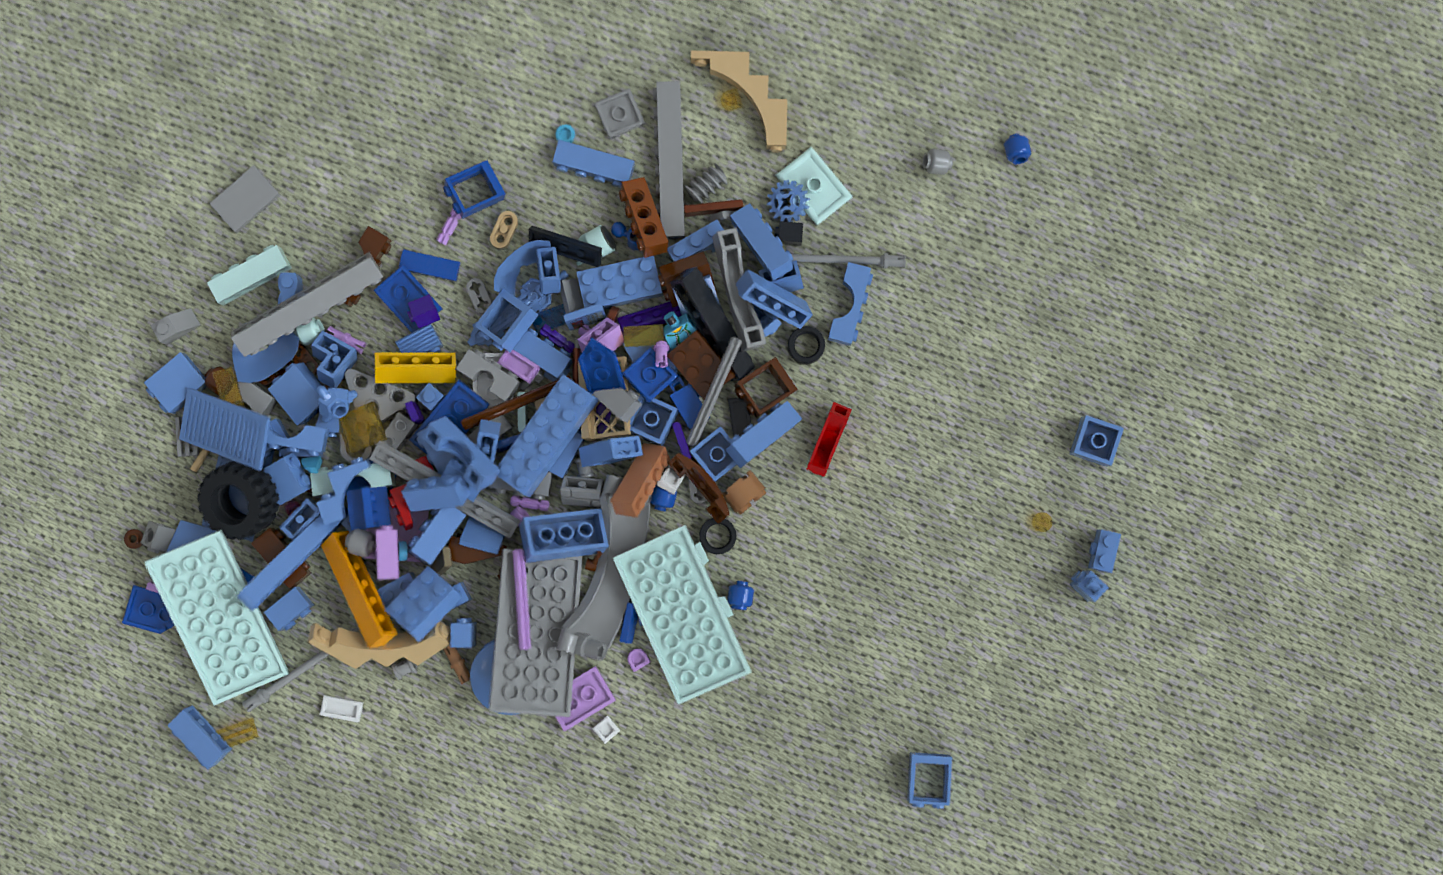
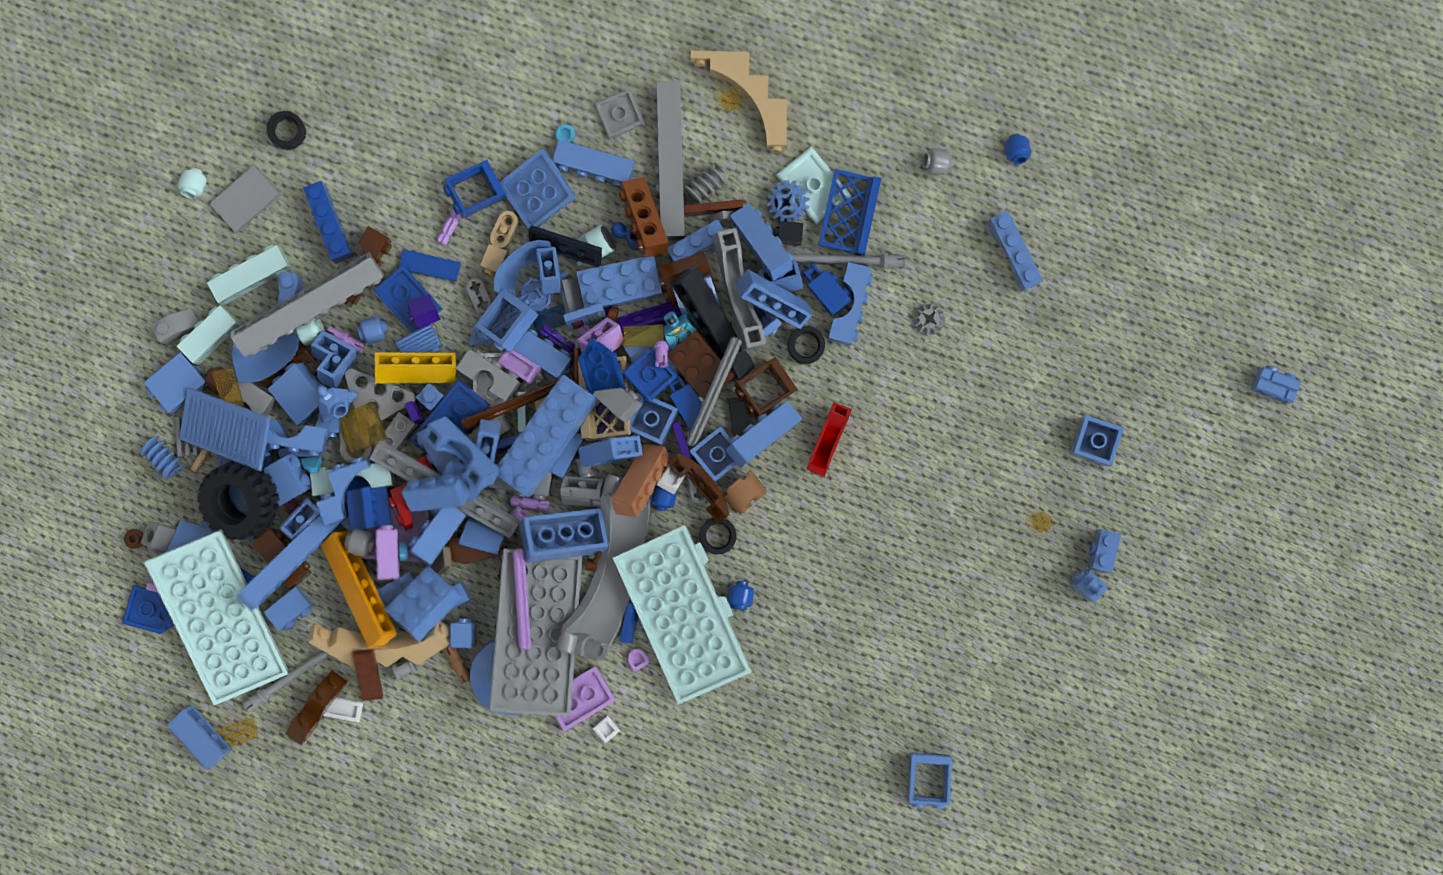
(160, 459): none -> medium blue piece
(192, 183): none -> light aqua head
(208, 335): none -> light aqua brick
(273, 122): none -> black tyre
(315, 707): none -> reddish brown arch
(328, 222): none -> blue brick
(368, 674): none -> copper tile
(372, 330): none -> medium blue head
(493, 259): none -> tan brick
(537, 189): none -> medium blue plate
(827, 290): none -> blue brick
(865, 218): none -> blue fence
(930, 328): none -> light grey gear
(1009, 238): none -> medium blue arch
(1276, 385): none -> medium blue brick

